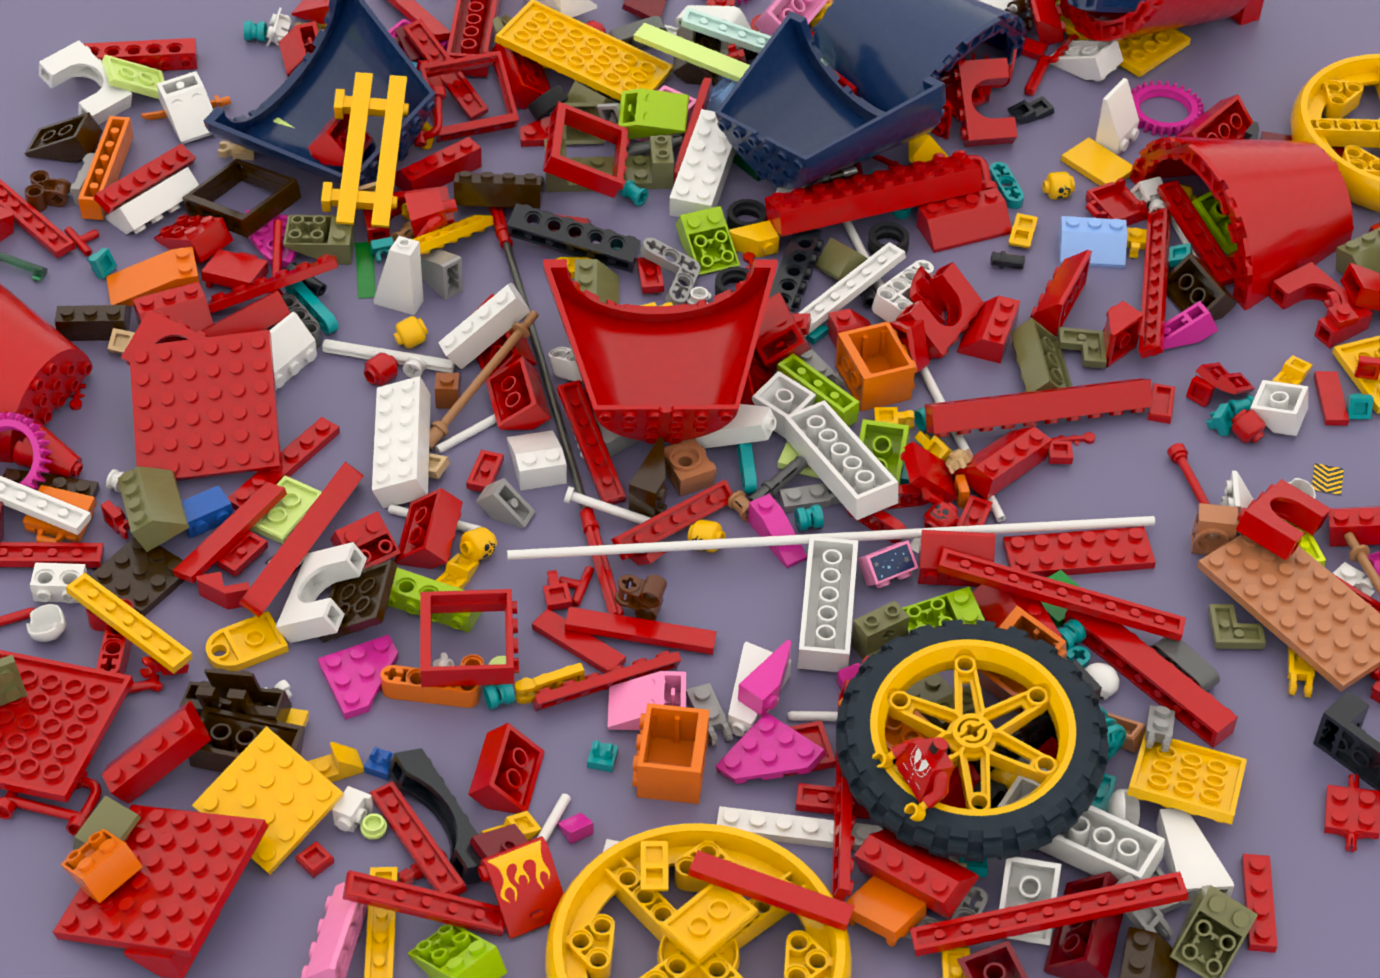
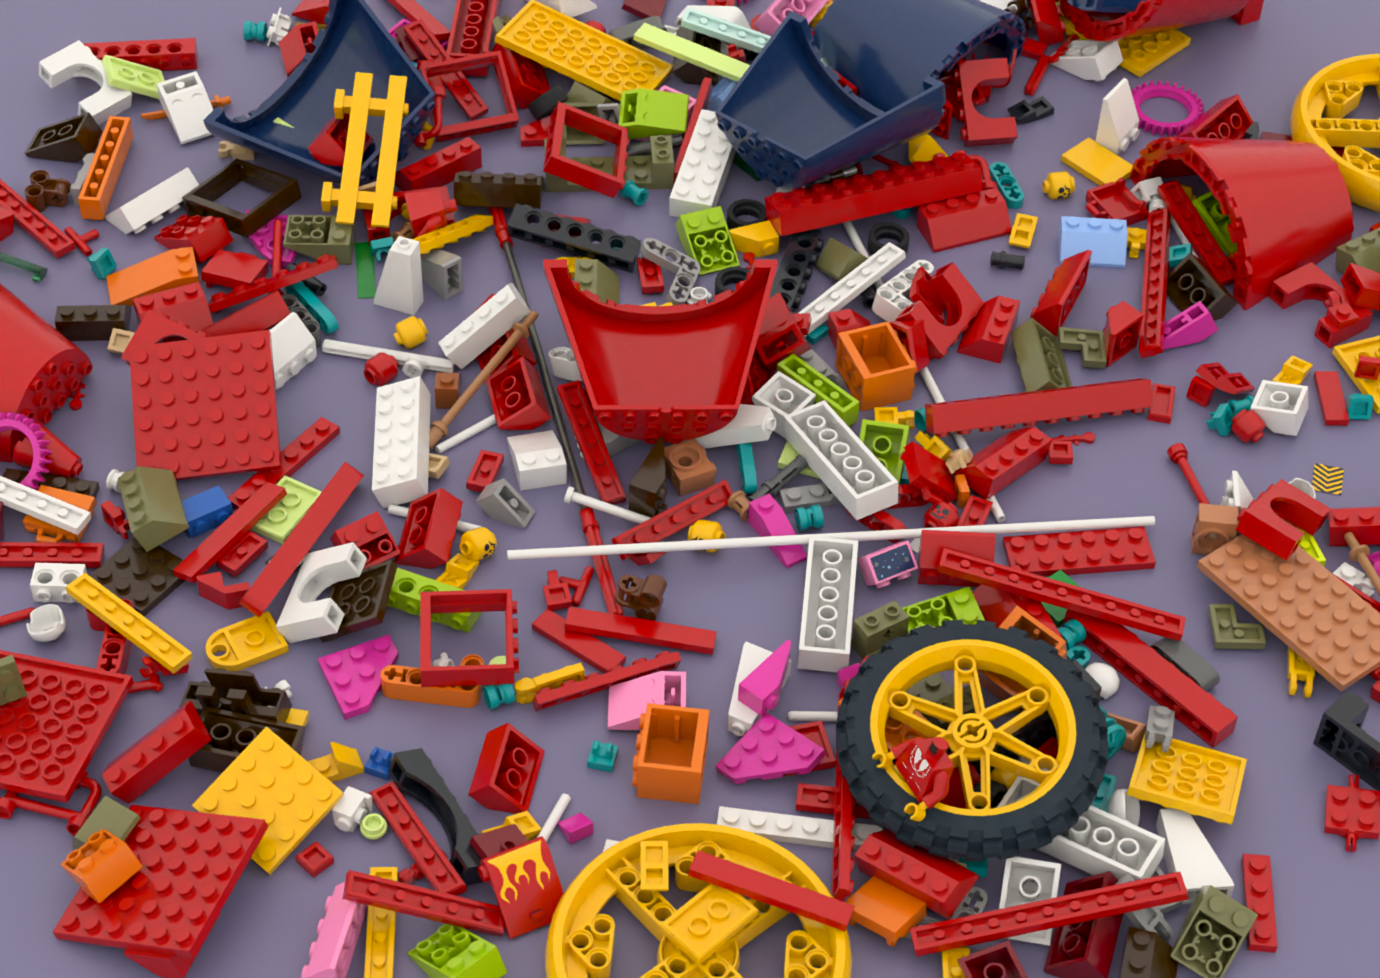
(144, 178): red plate -> none
(705, 698): light grey hinge -> none

